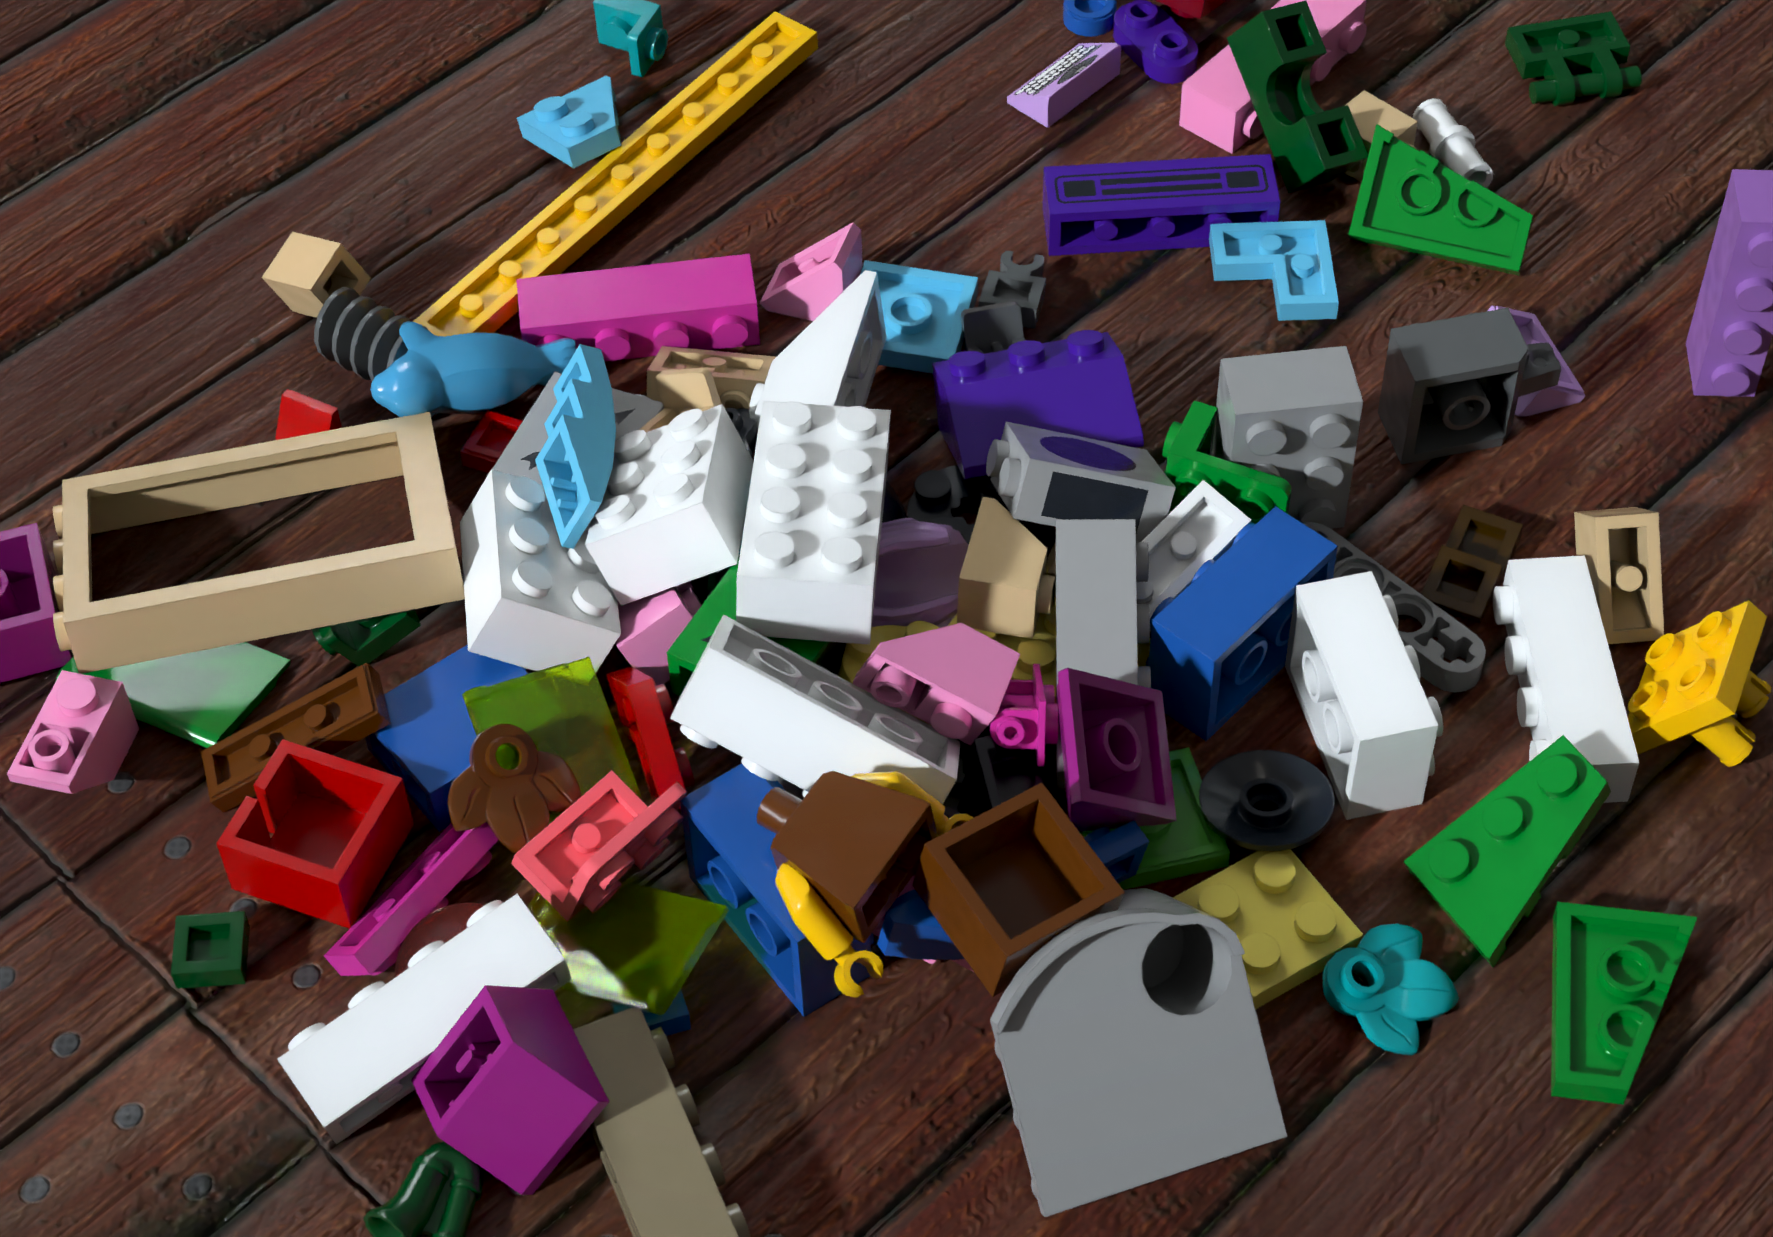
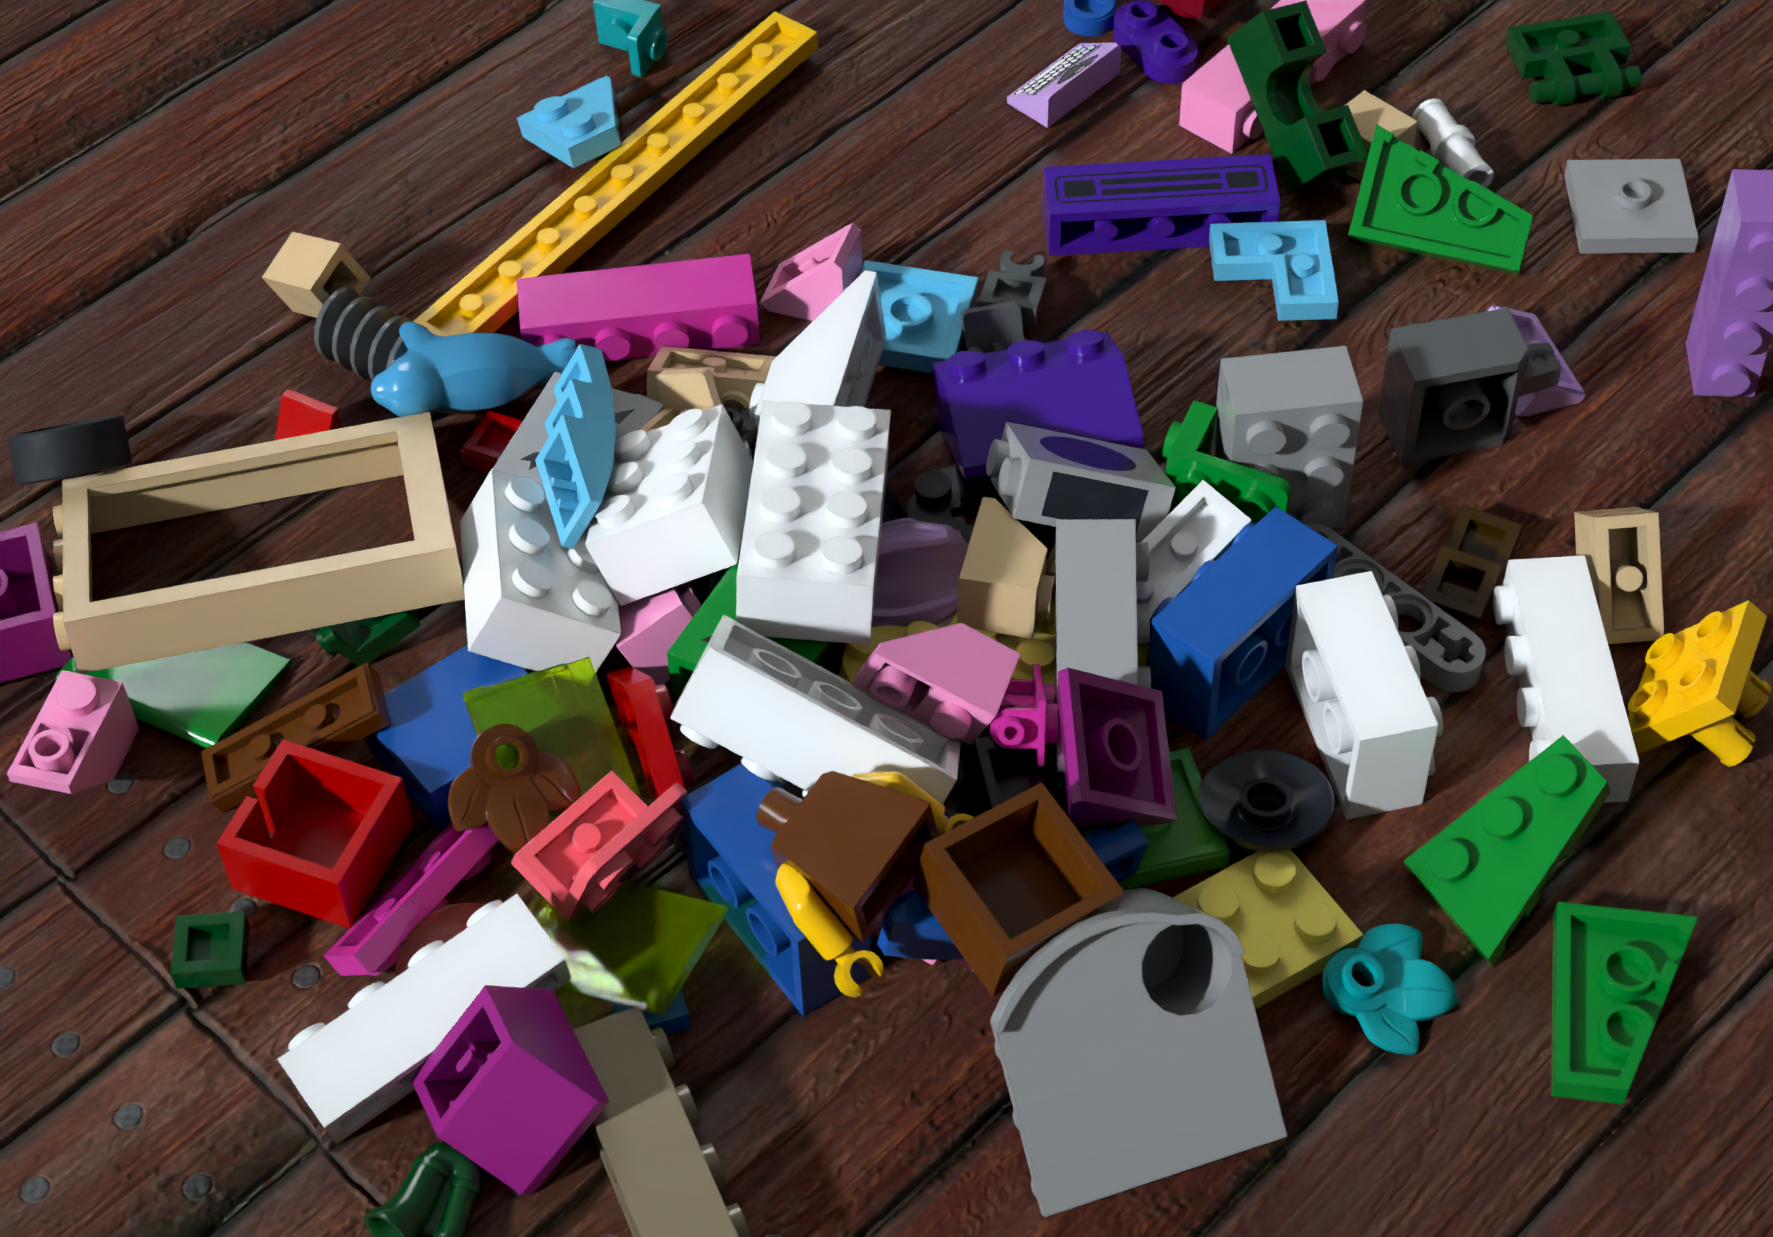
(69, 449): none -> black tyre
(1630, 206): none -> light grey plate

